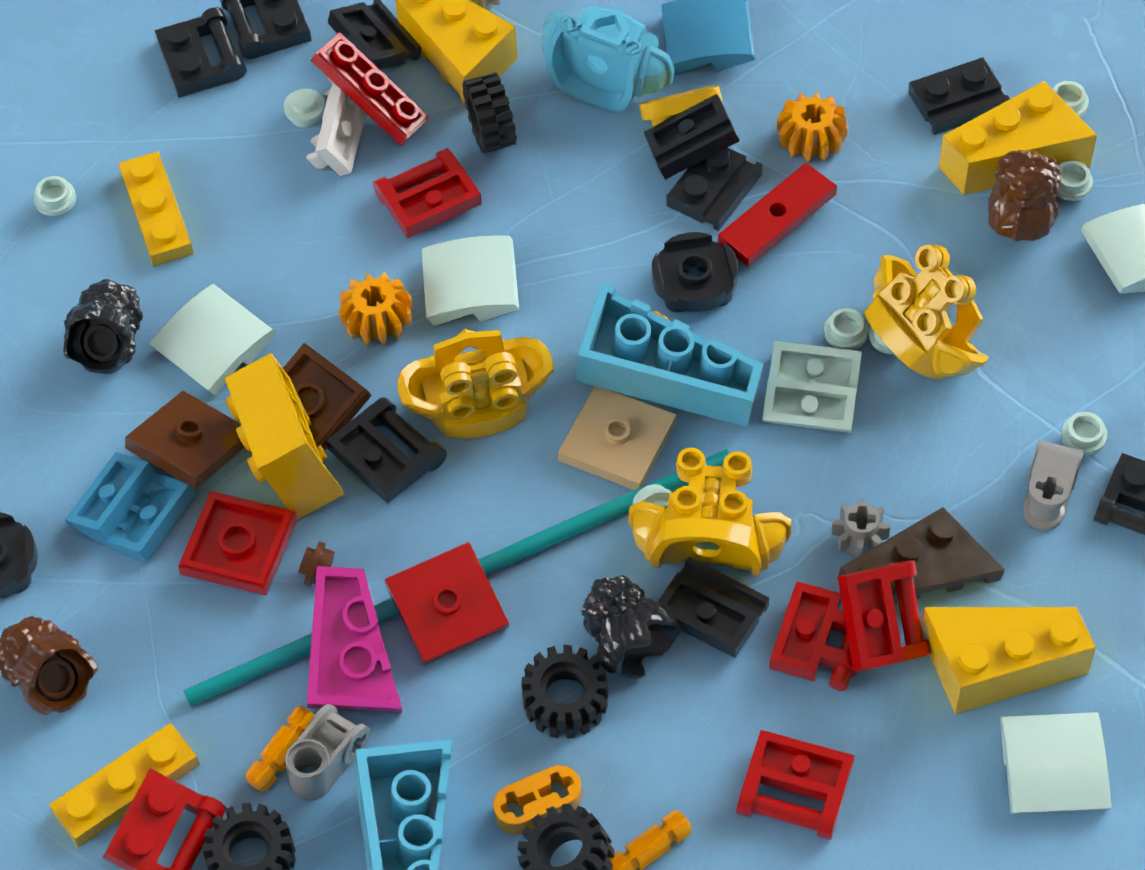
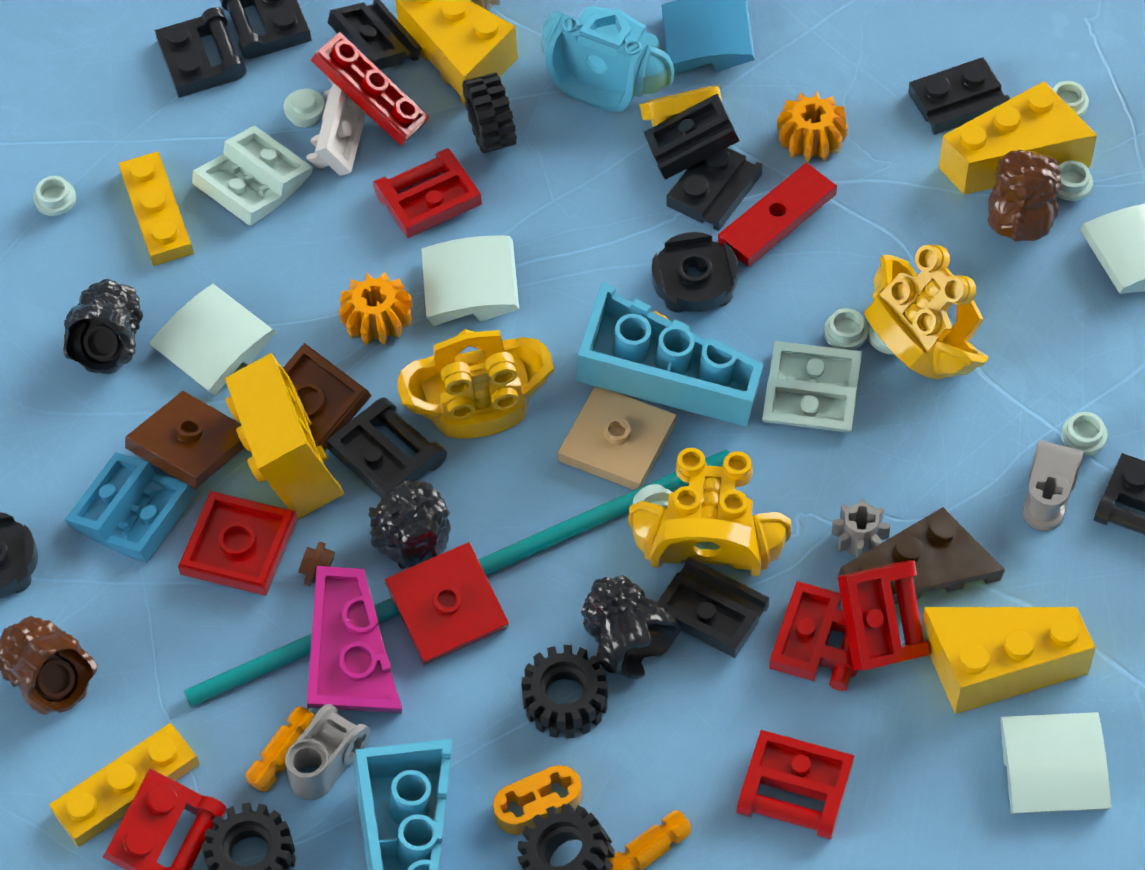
(252, 175): none -> light aqua slope
(410, 524): none -> black hair

